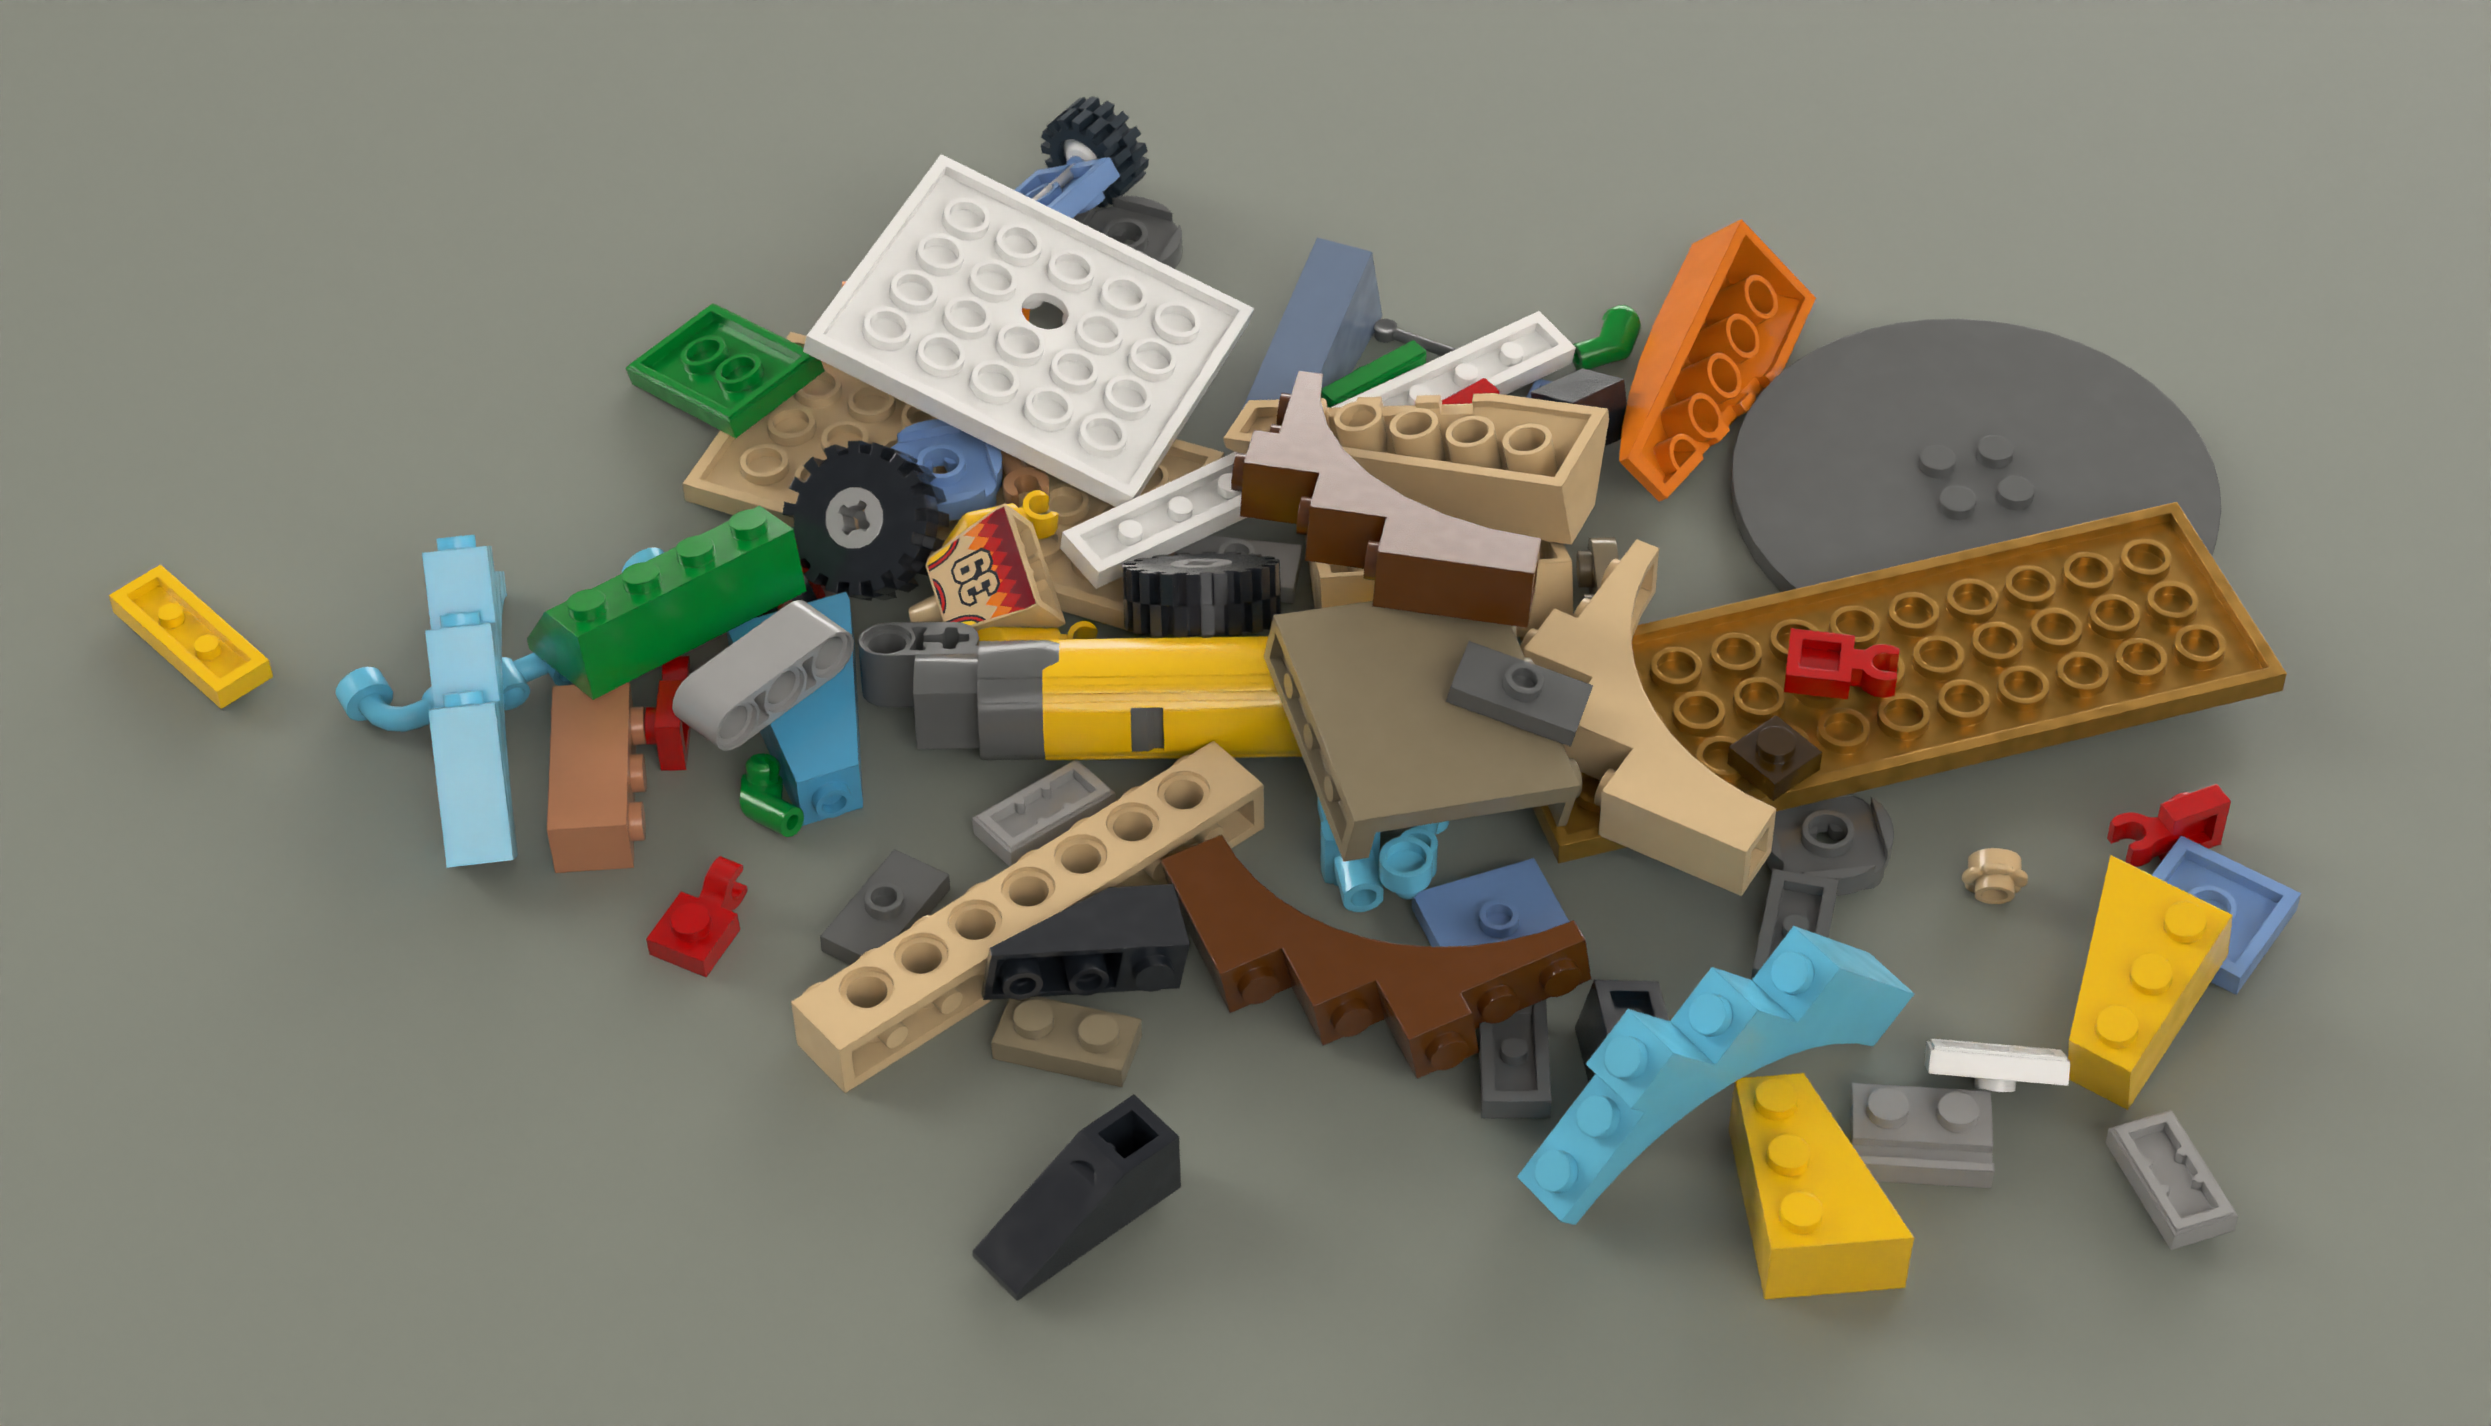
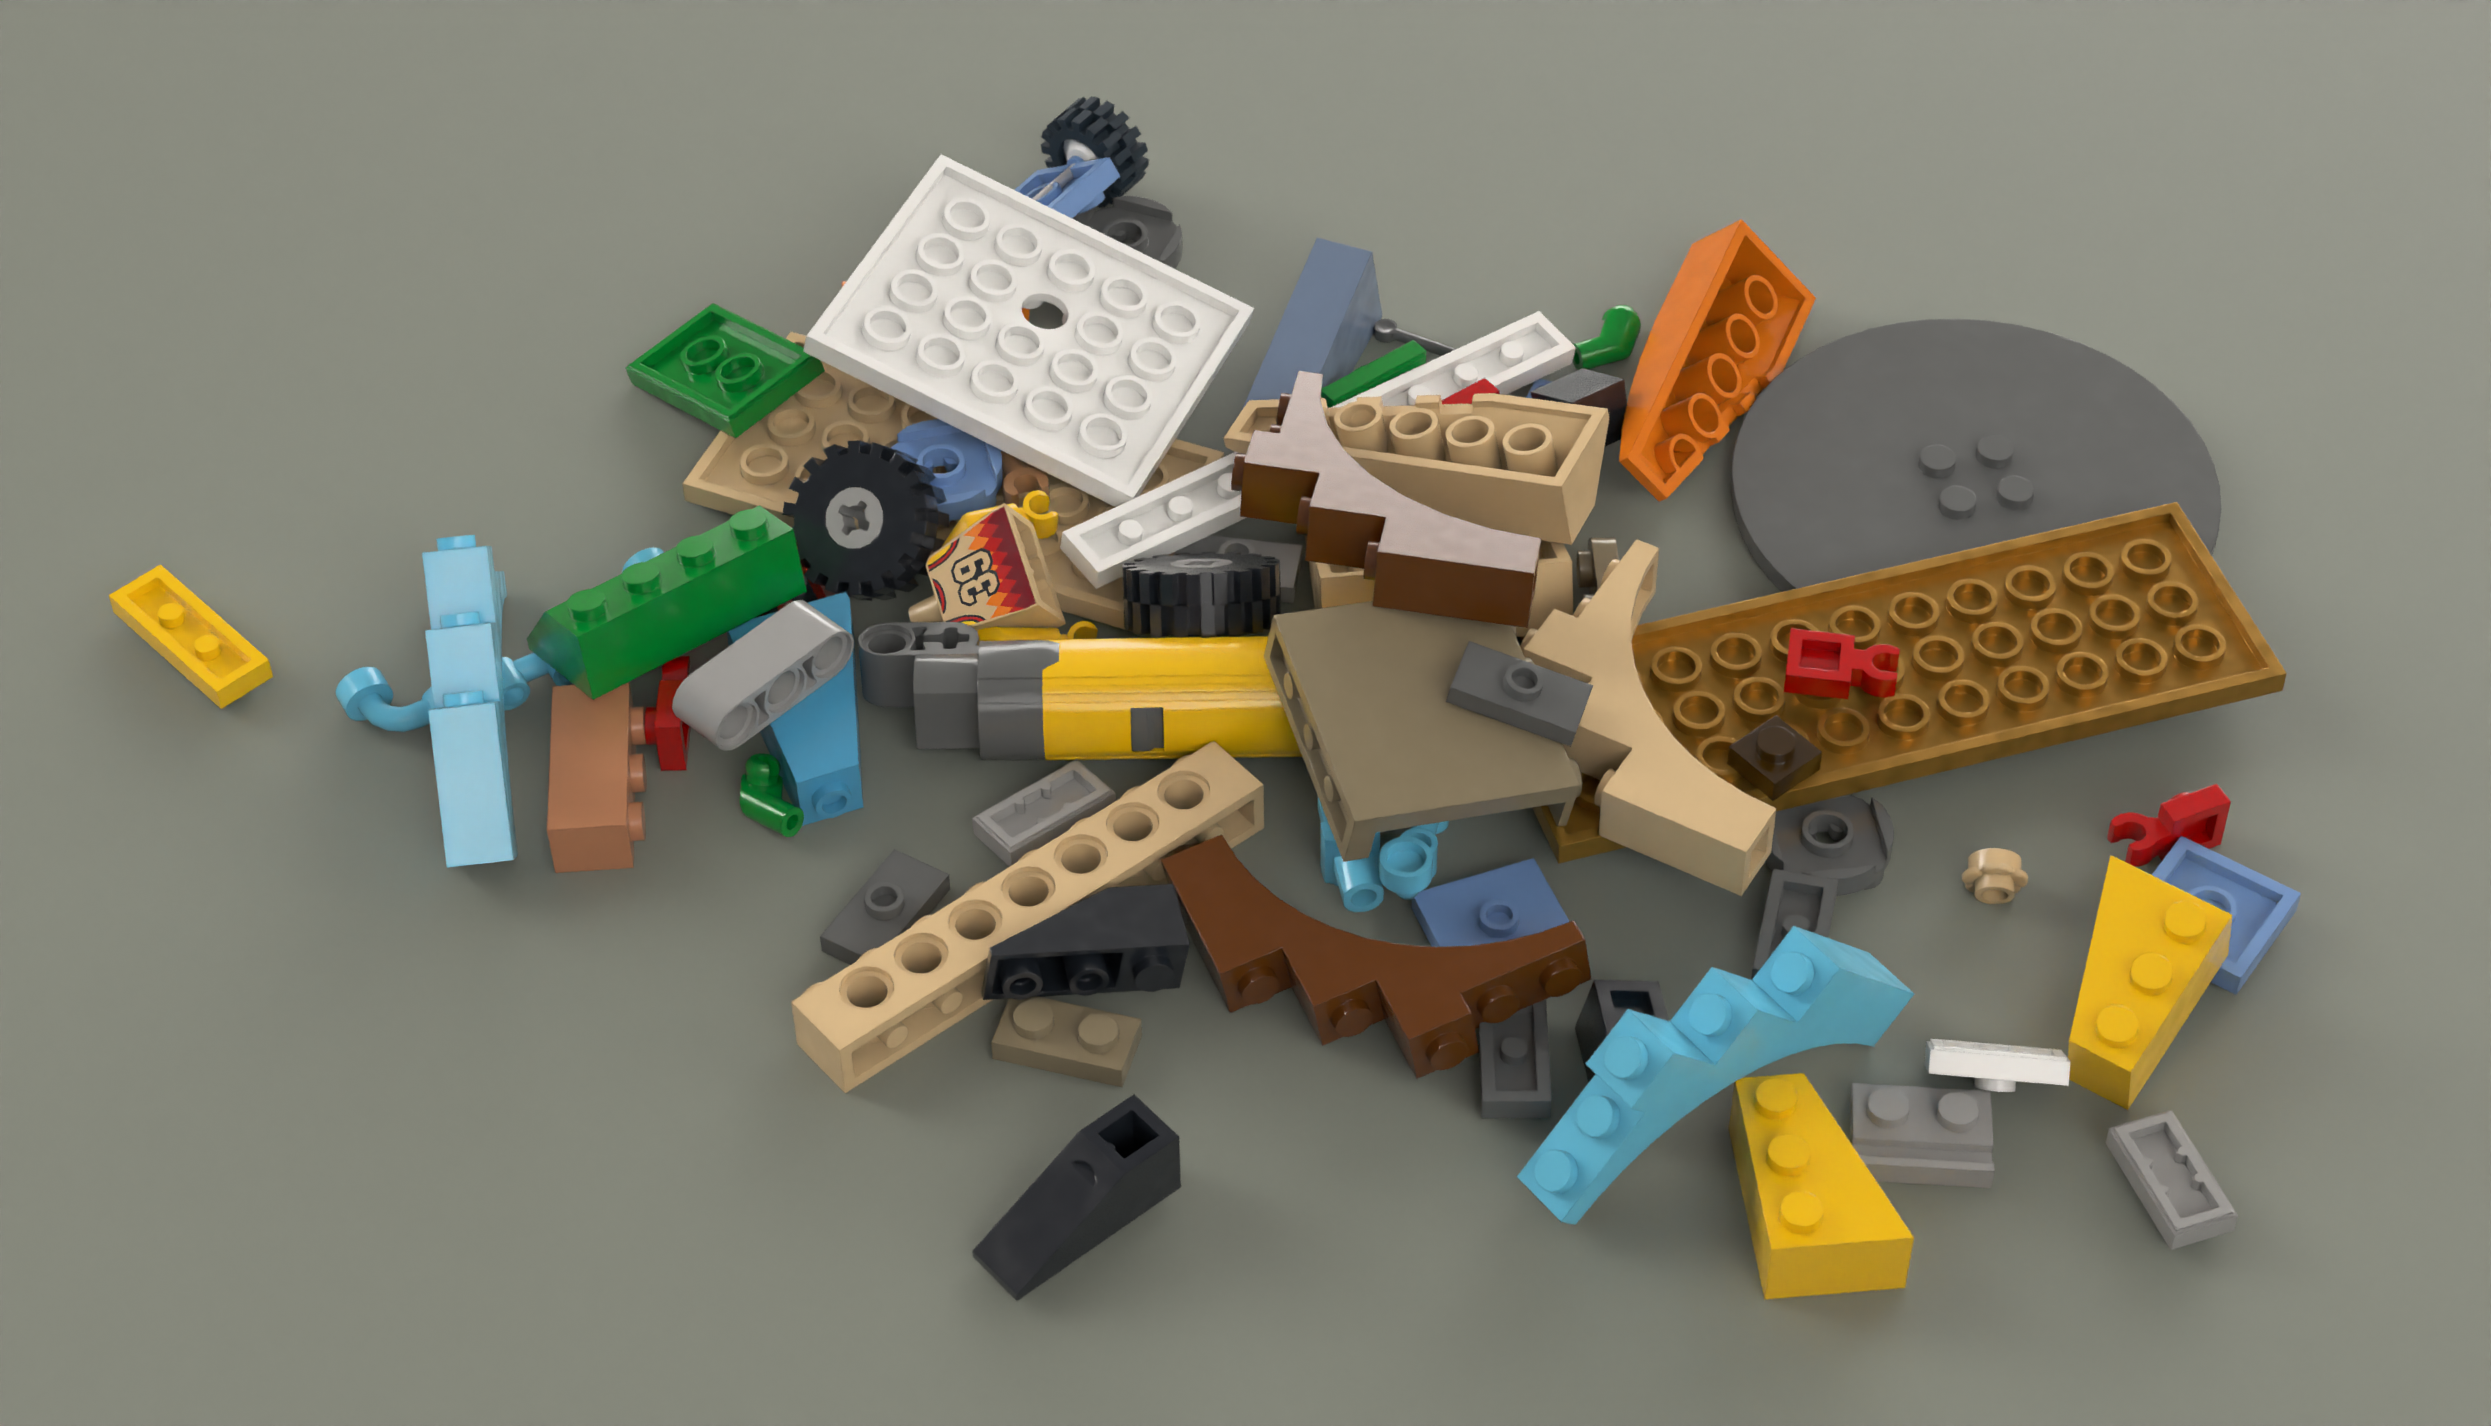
(700, 929): red plate -> none

